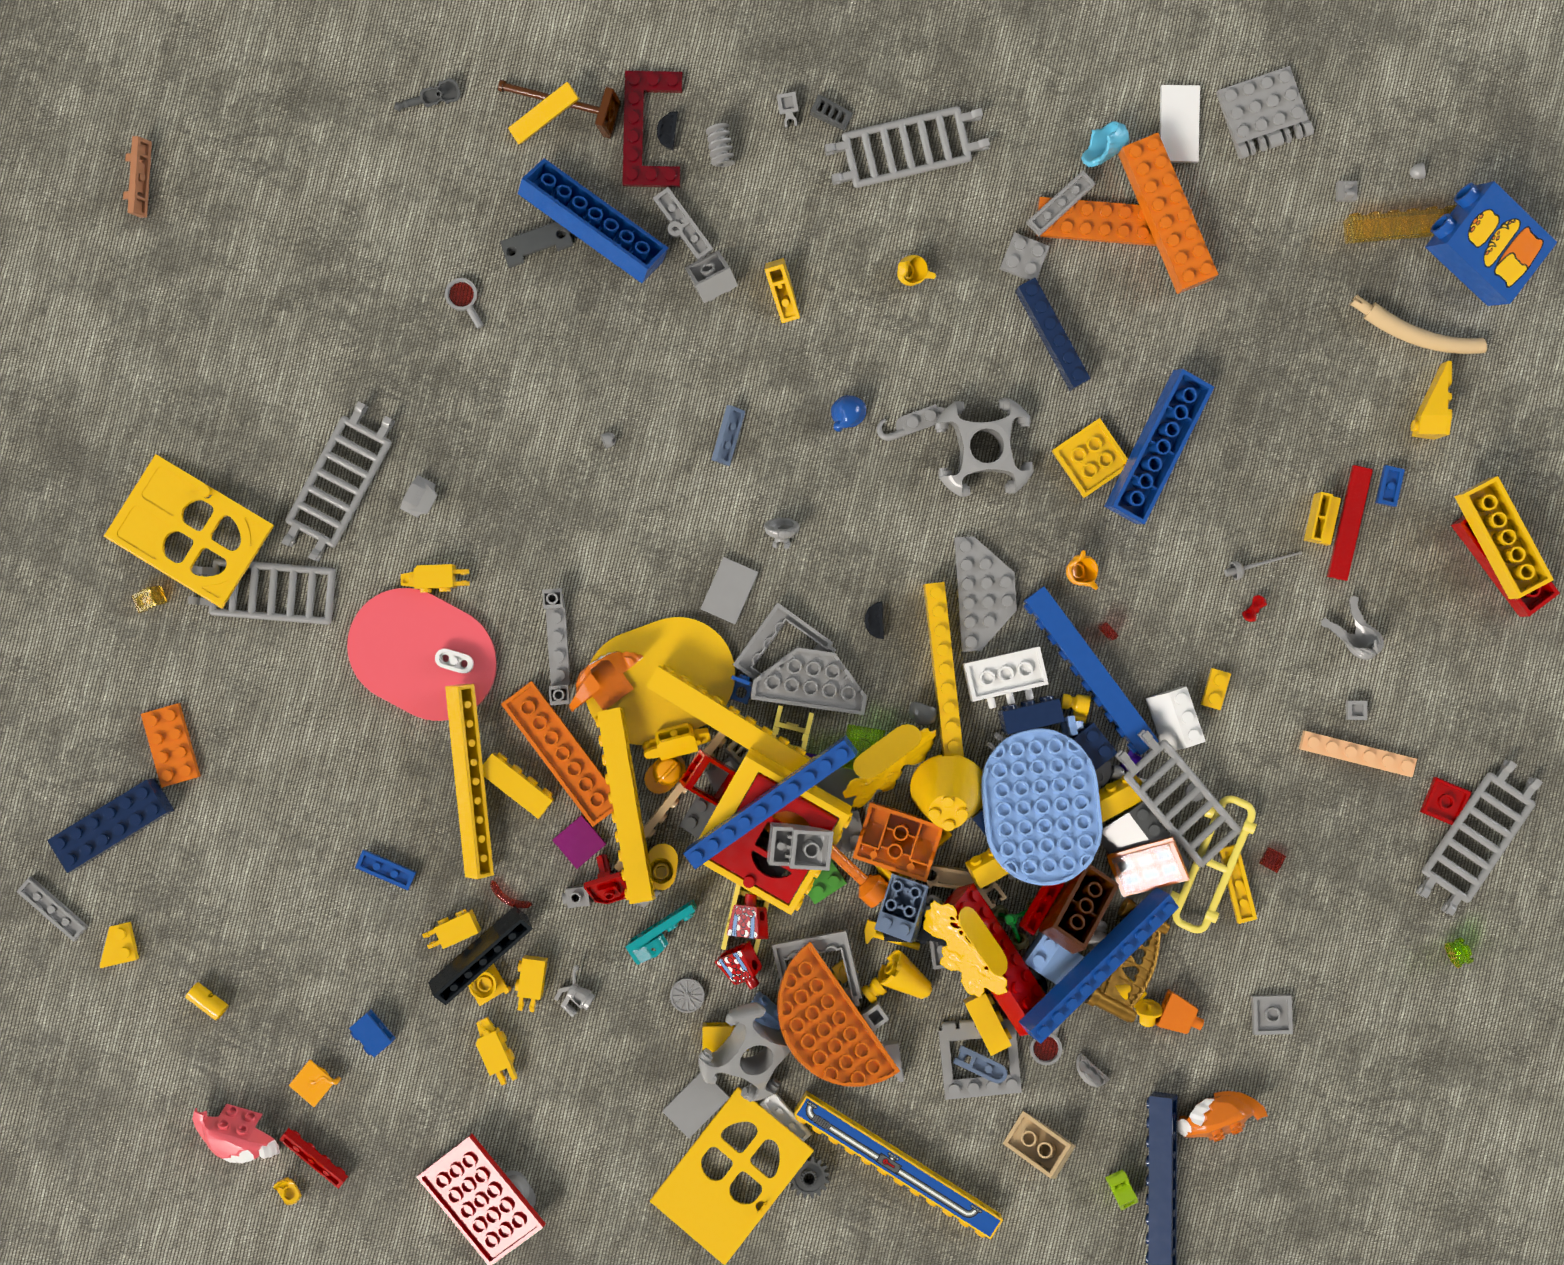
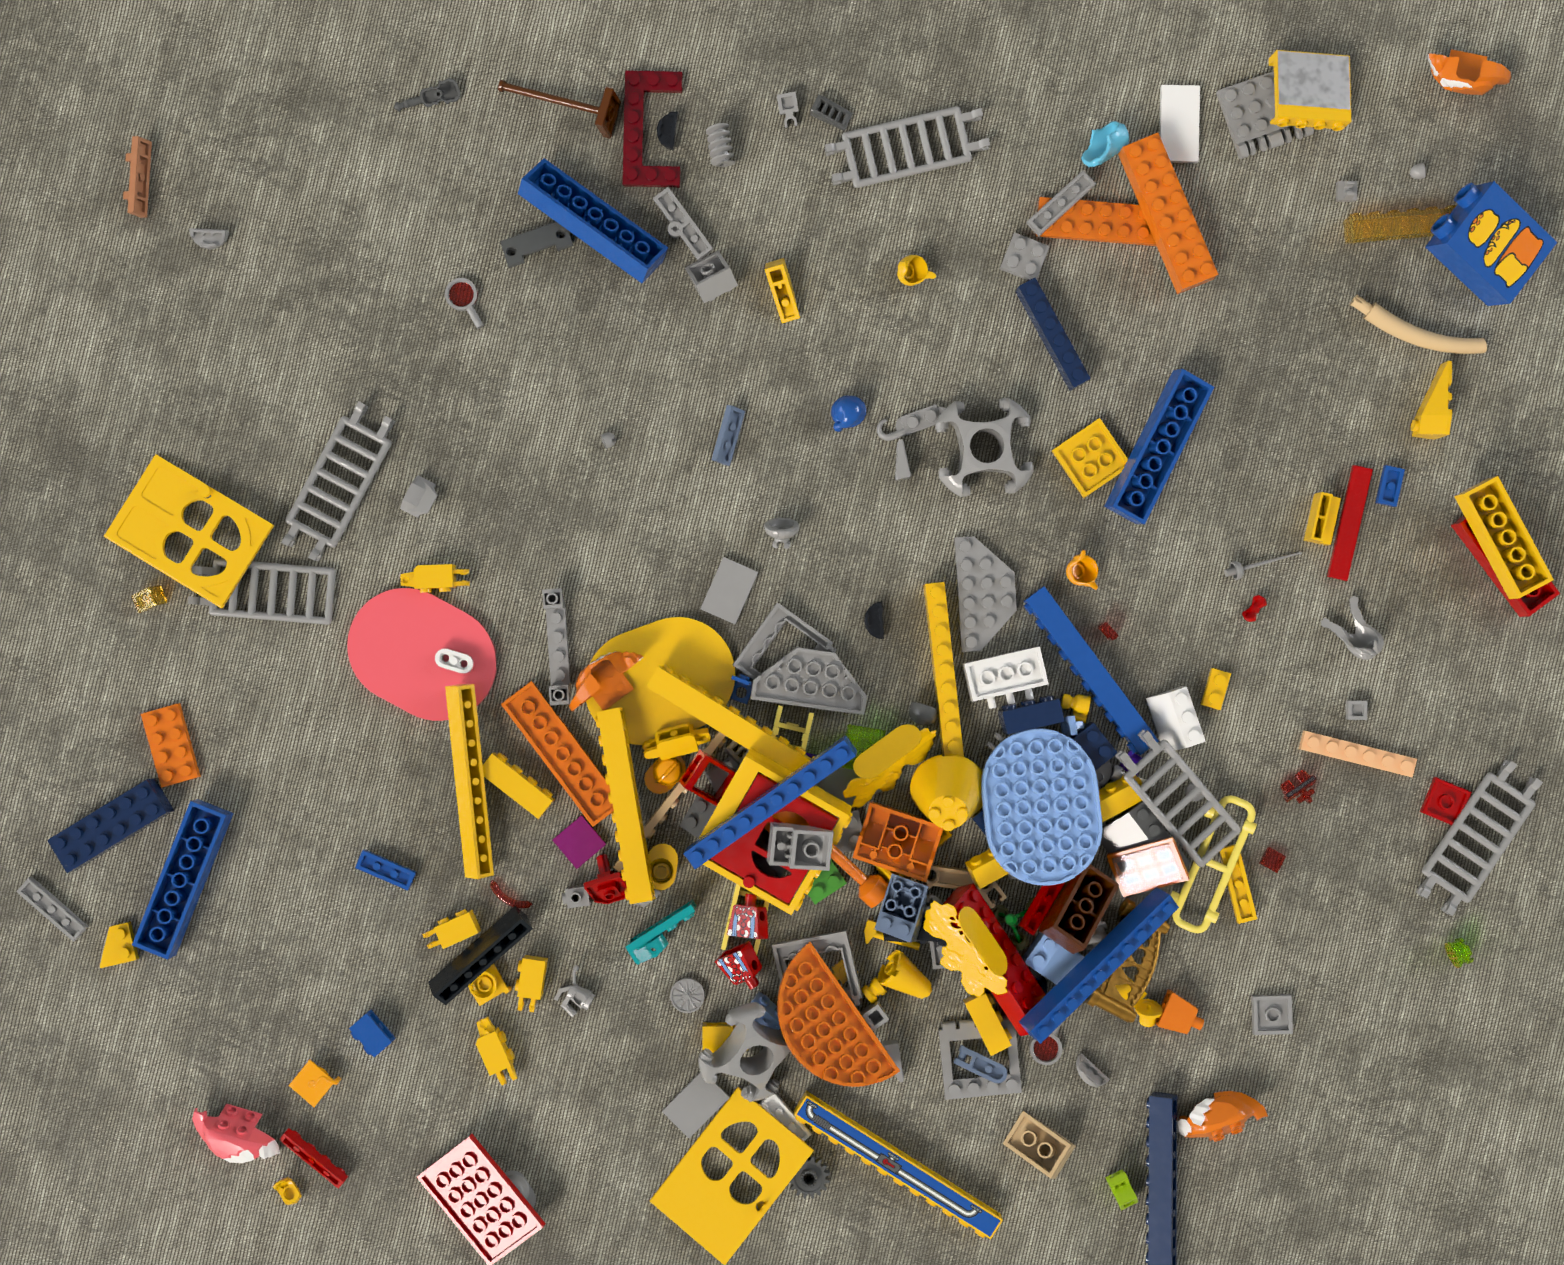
(182, 879): none -> blue brick
(206, 1001): yellow pin -> none
(209, 238): none -> light grey plate
(543, 113): yellow tile -> none
(902, 468): none -> light grey slope
(1305, 782): none -> clear red hips
(1311, 90): none -> flat silver panel
(1467, 72): none -> orange animal

